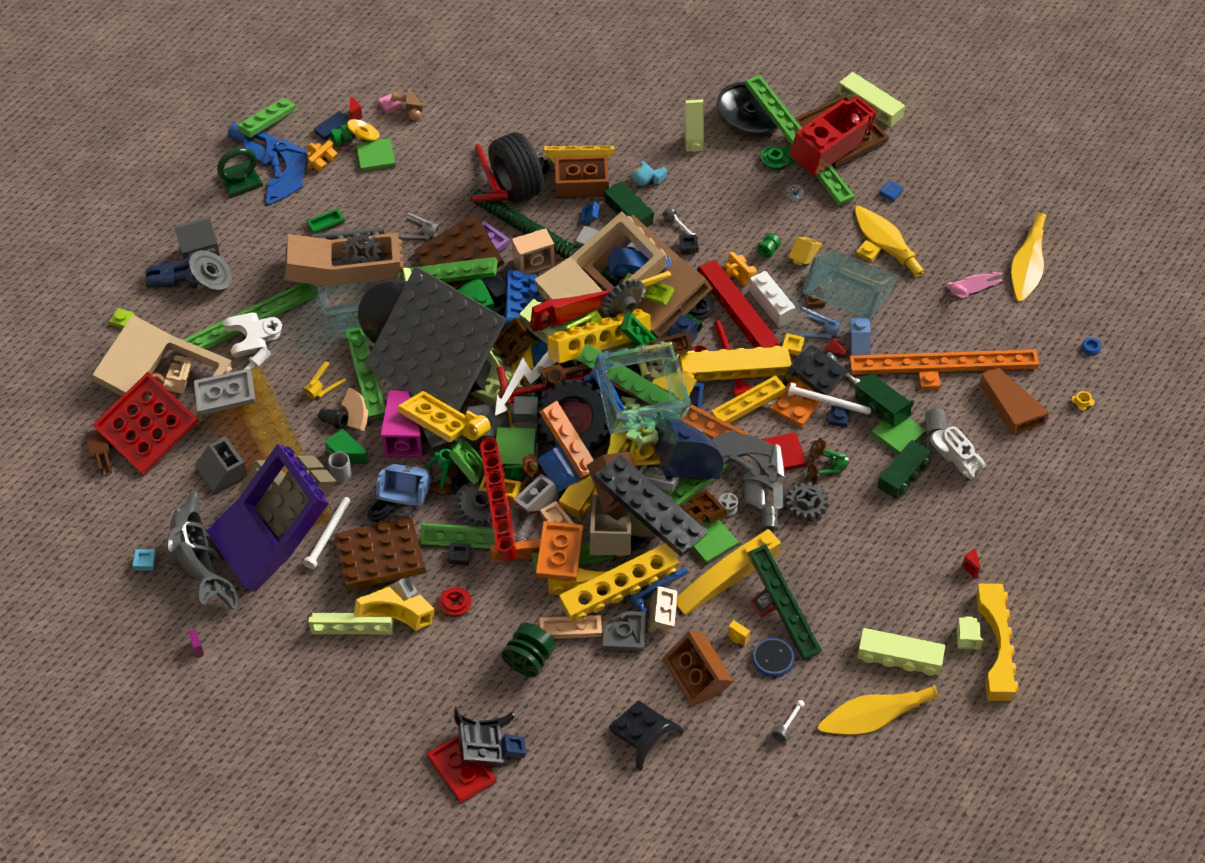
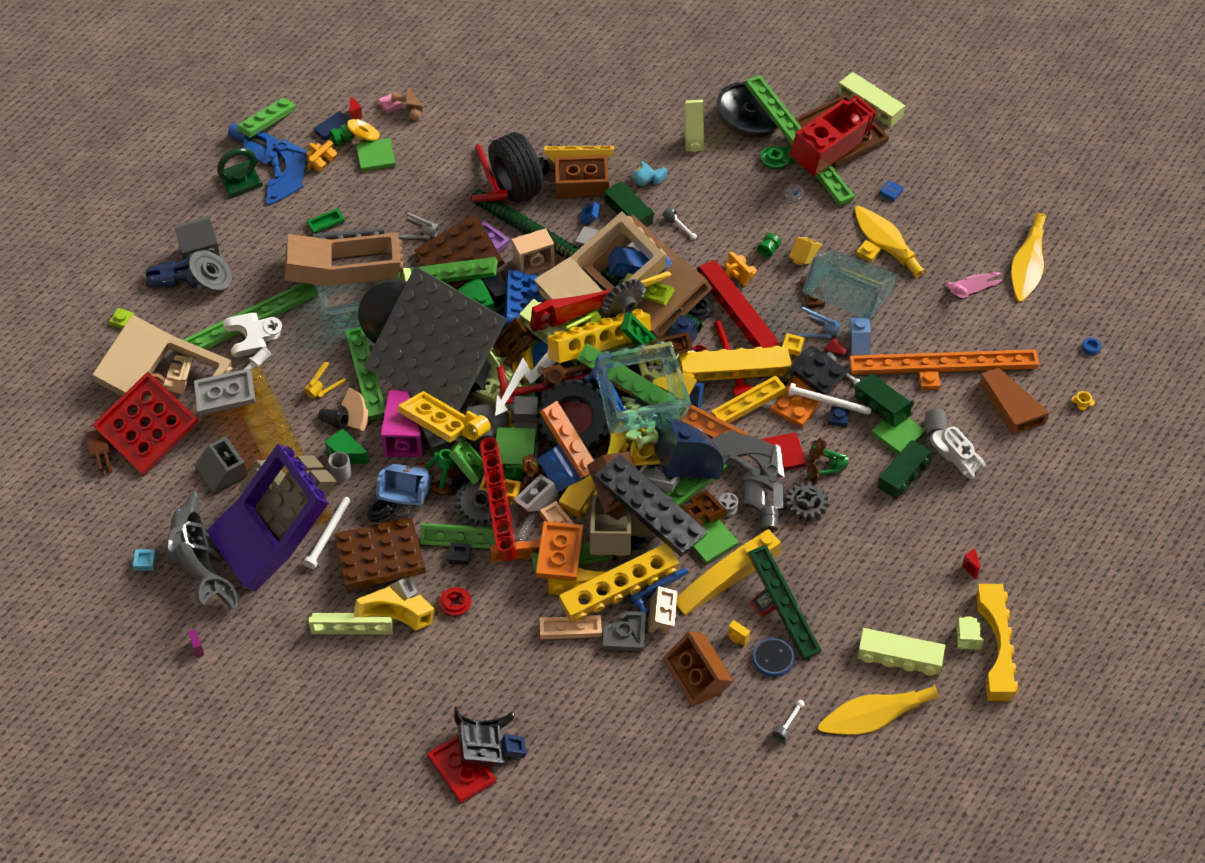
(367, 245): dark grey gear -> none
(528, 649): dark green wheel -> none
(641, 729): black piece -> none
(688, 244): black plate -> none
(772, 299): white brick -> none

